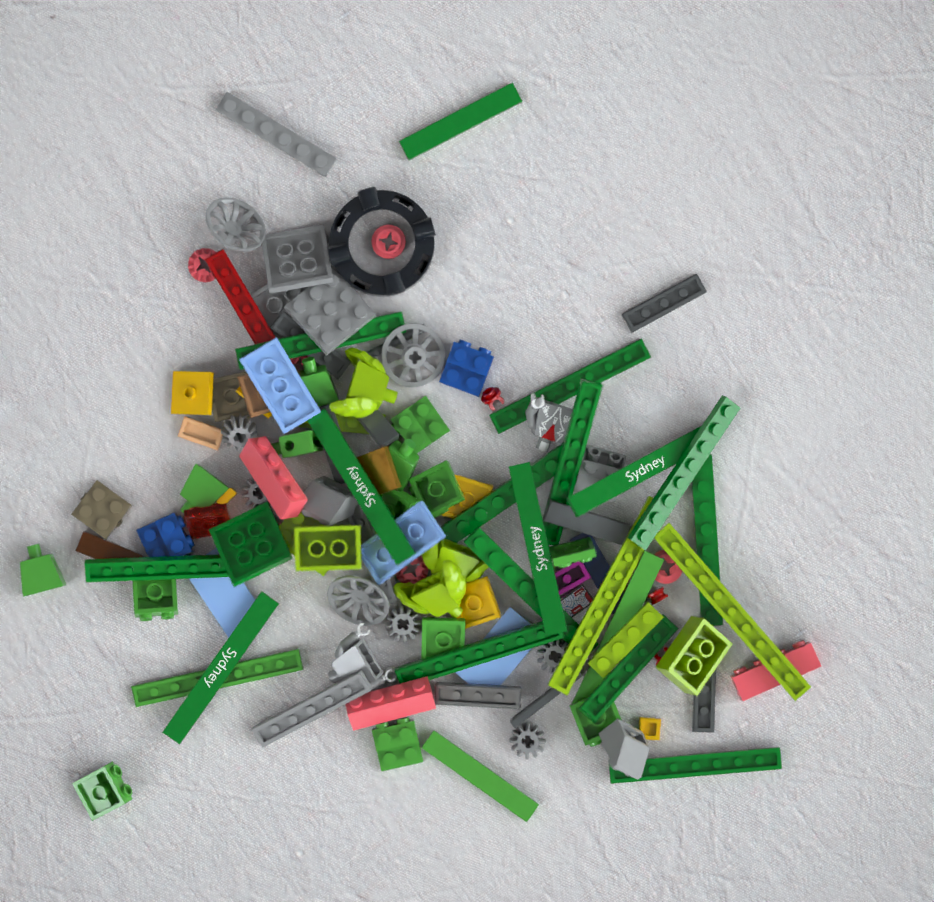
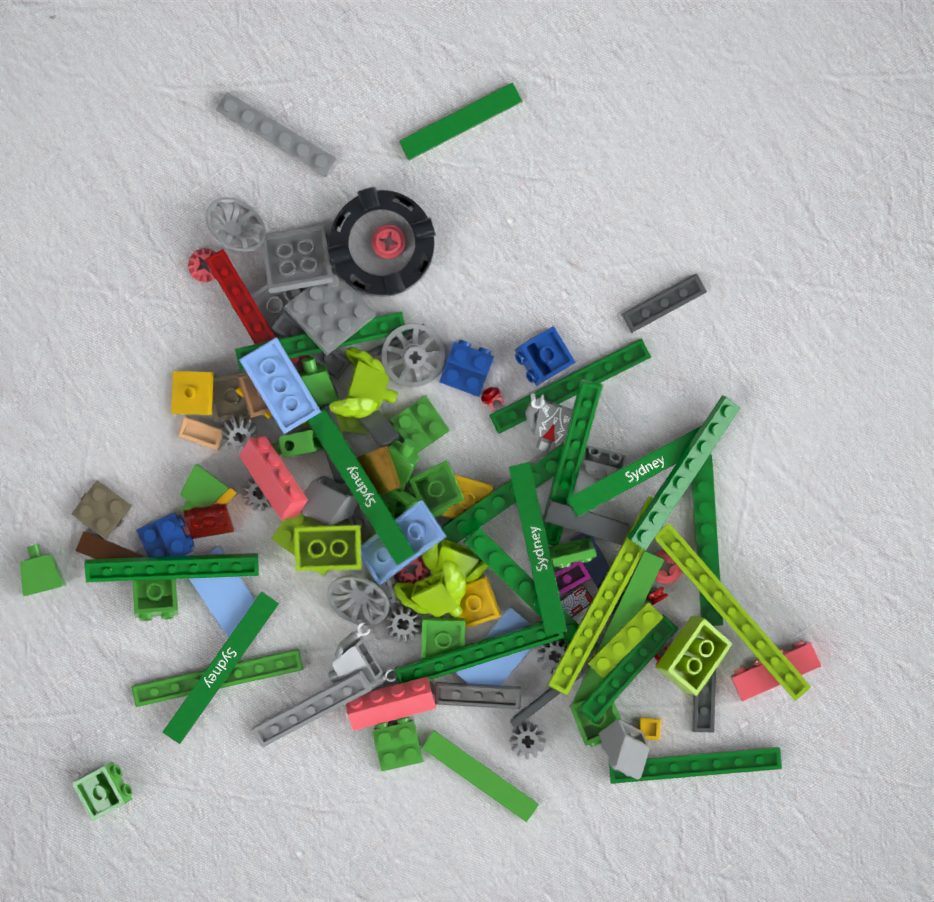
(250, 544): green plate -> none
(544, 356): none -> blue plate

